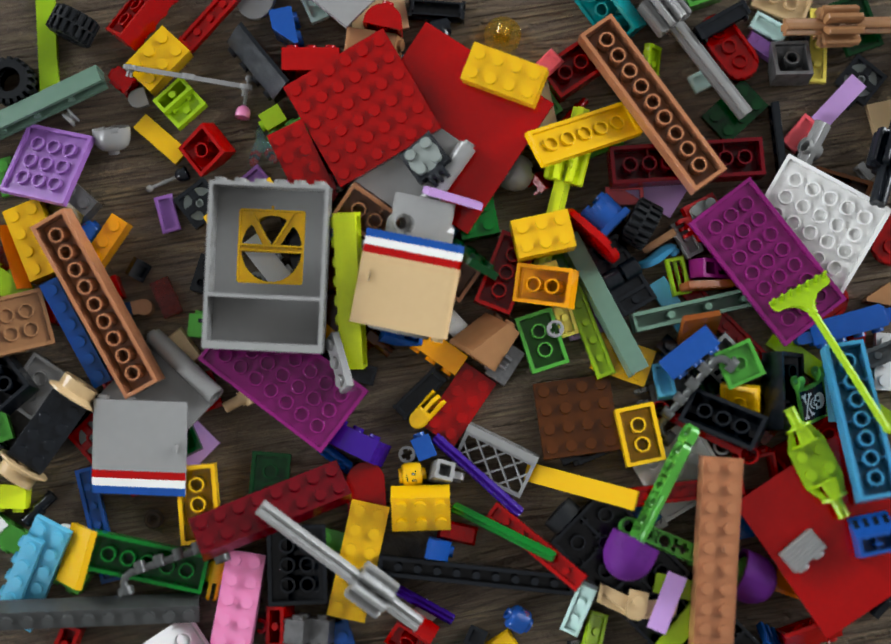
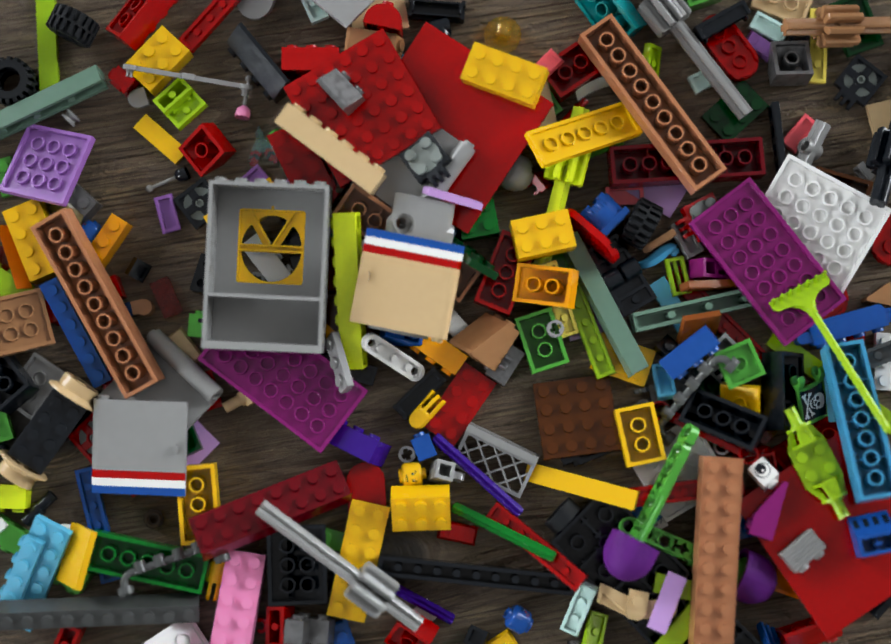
(112, 138): light grey cylinder -> none
(268, 469): dark green plate -> none
(272, 119): lime brick -> none
(286, 25): blue slope -> none
(324, 143): none -> tan brick
(332, 454): blue tile -> none
(341, 90): none -> flat silver slope
(392, 357): none -> white plate
(439, 549): blue slope -> none
(591, 87): none -> white sticker
(763, 474): none -> white brick
(766, 516): none -> magenta slope
(839, 100): lavender tile -> none

